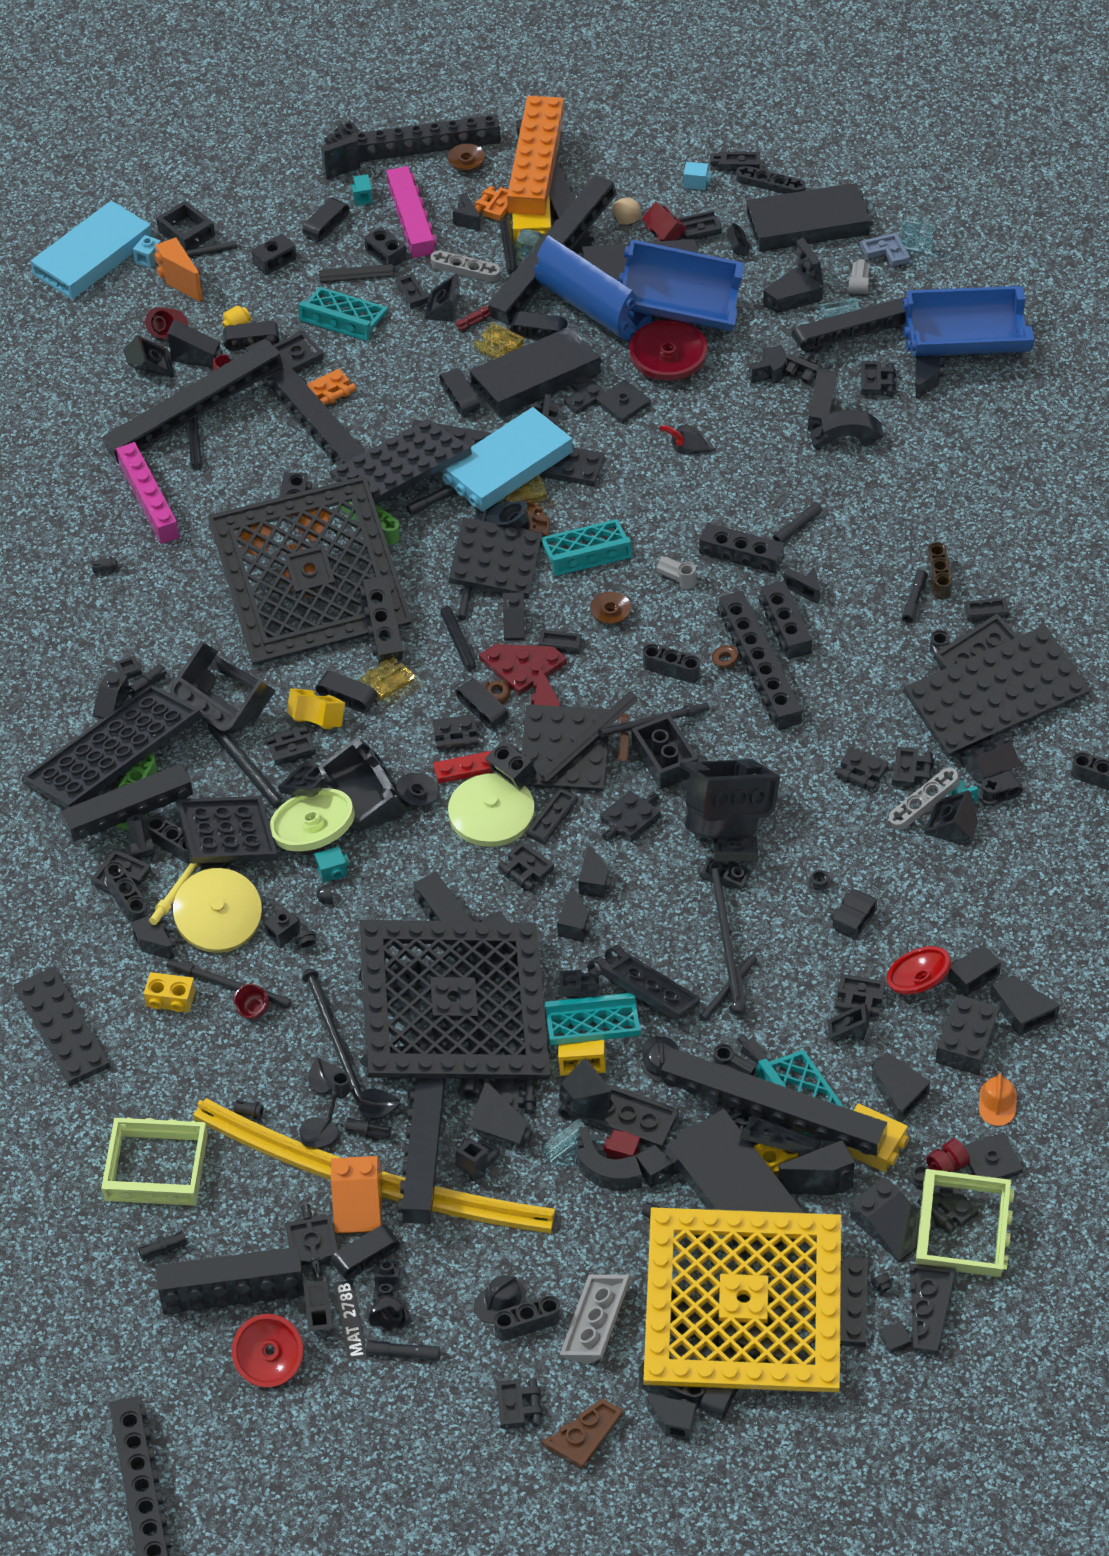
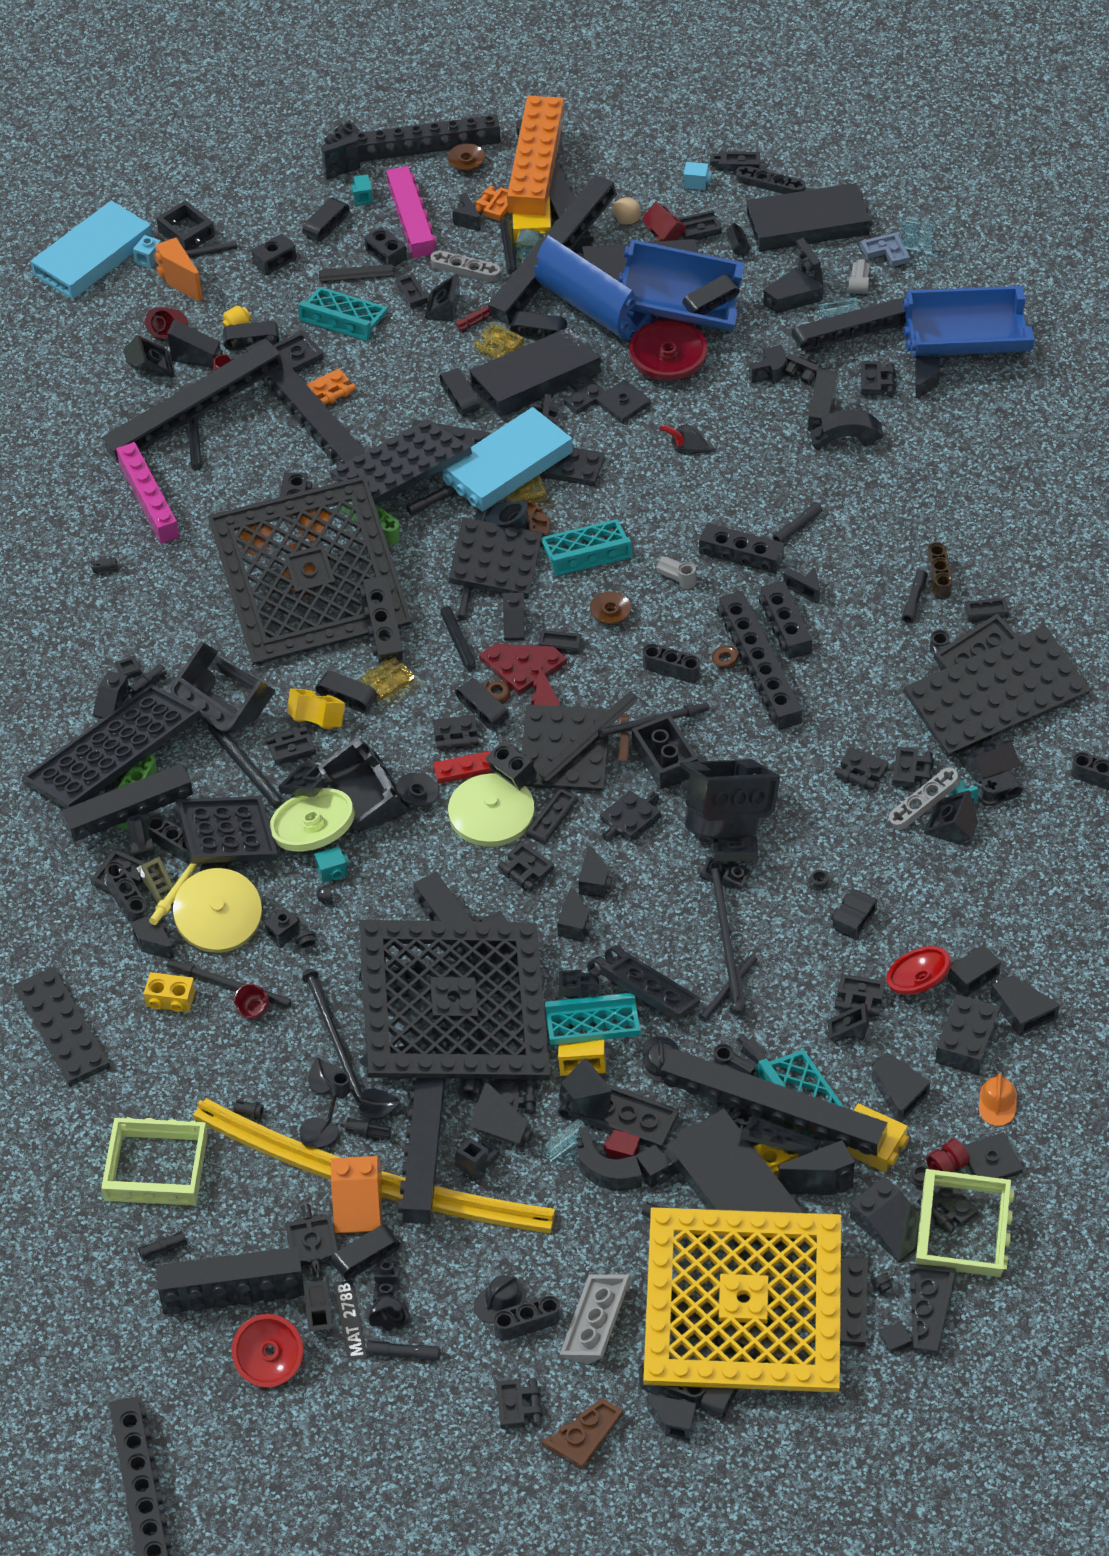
(147, 878): none -> olive slope
(711, 295): none -> black beam

